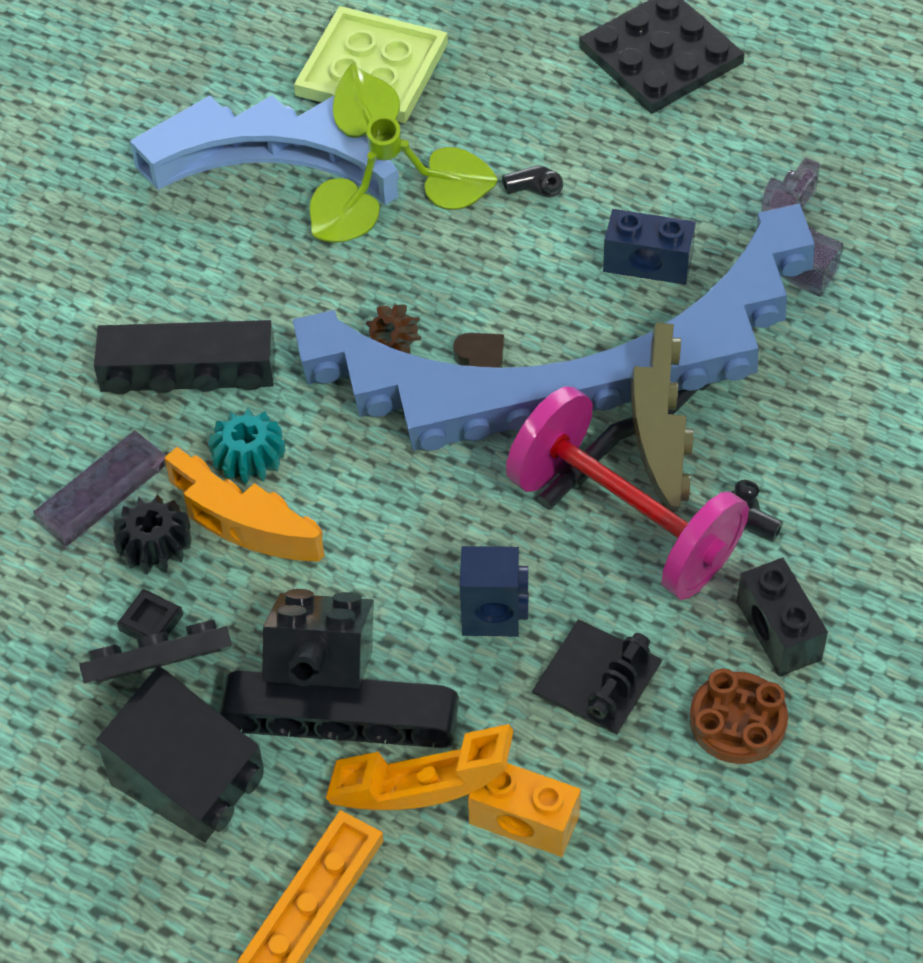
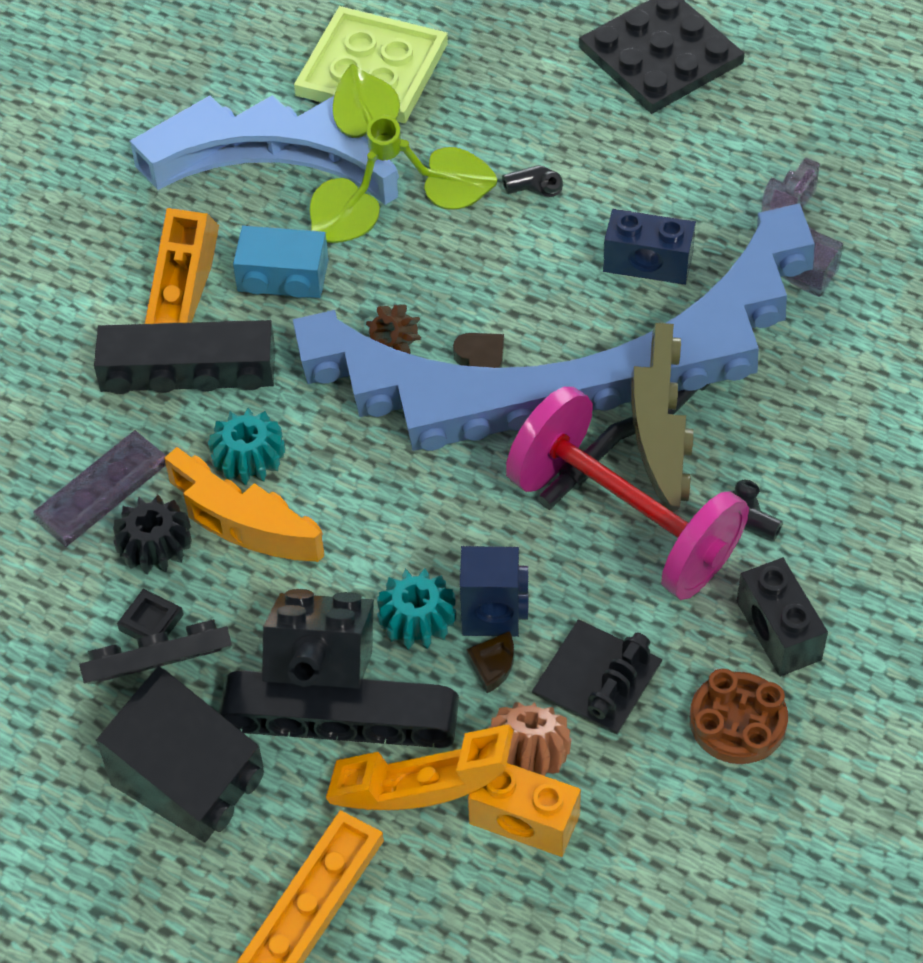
(181, 266): none -> light orange slope
(281, 261): none -> dark azure brick
(416, 608): none -> teal gear
(492, 660): none -> dark brown tile
(538, 739): none -> nougat gear

